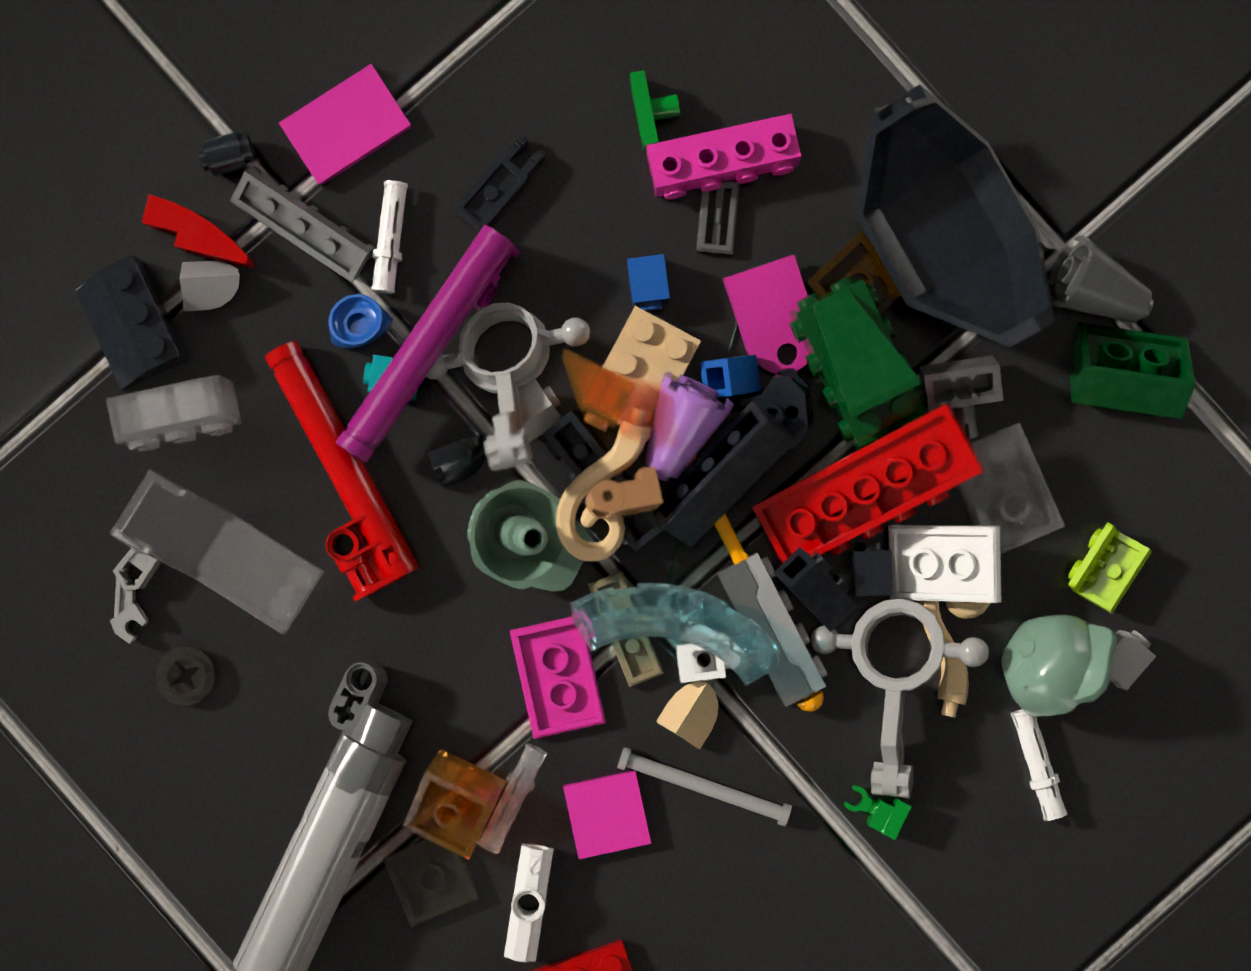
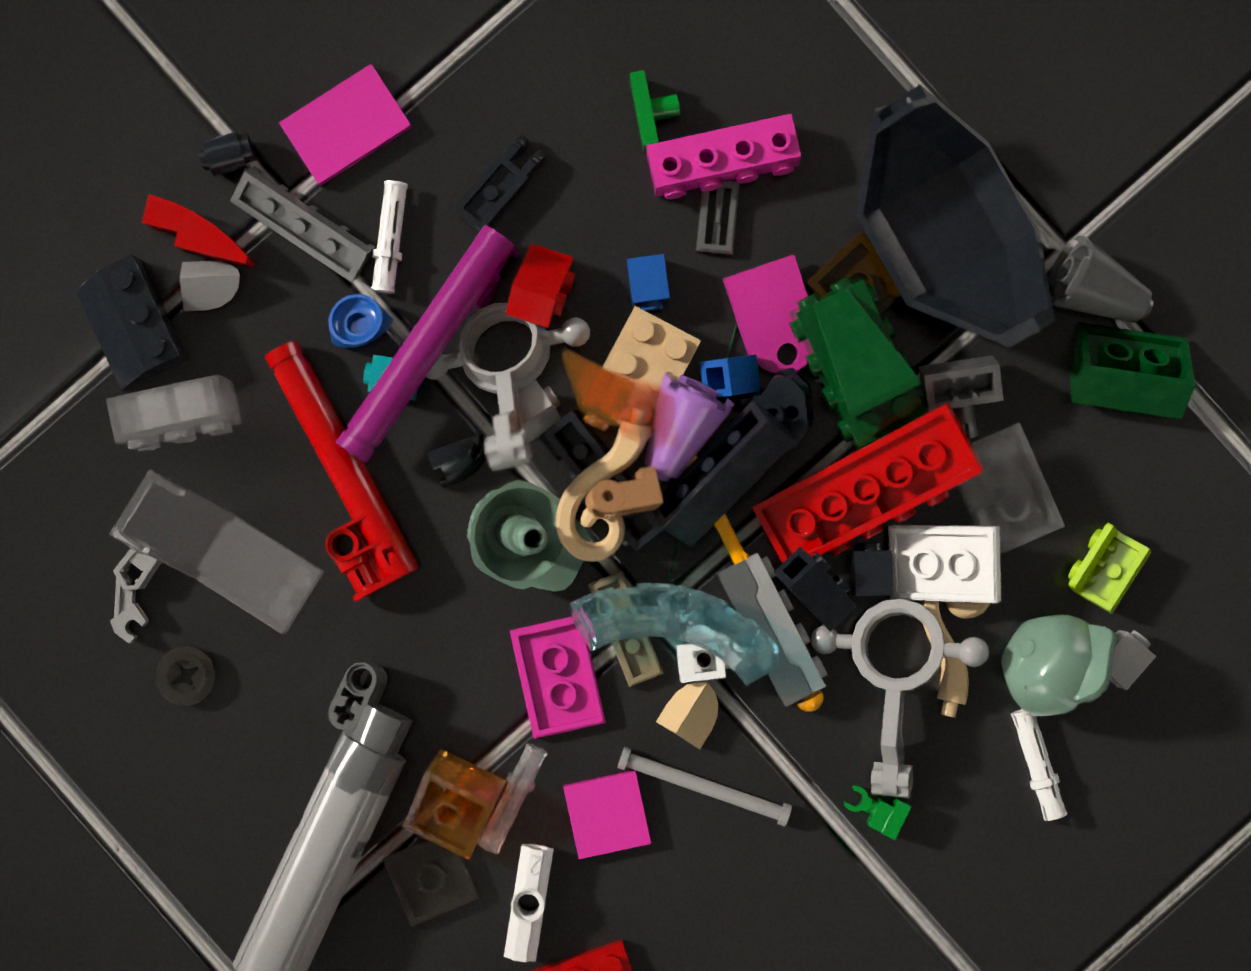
(541, 286): none -> red brick

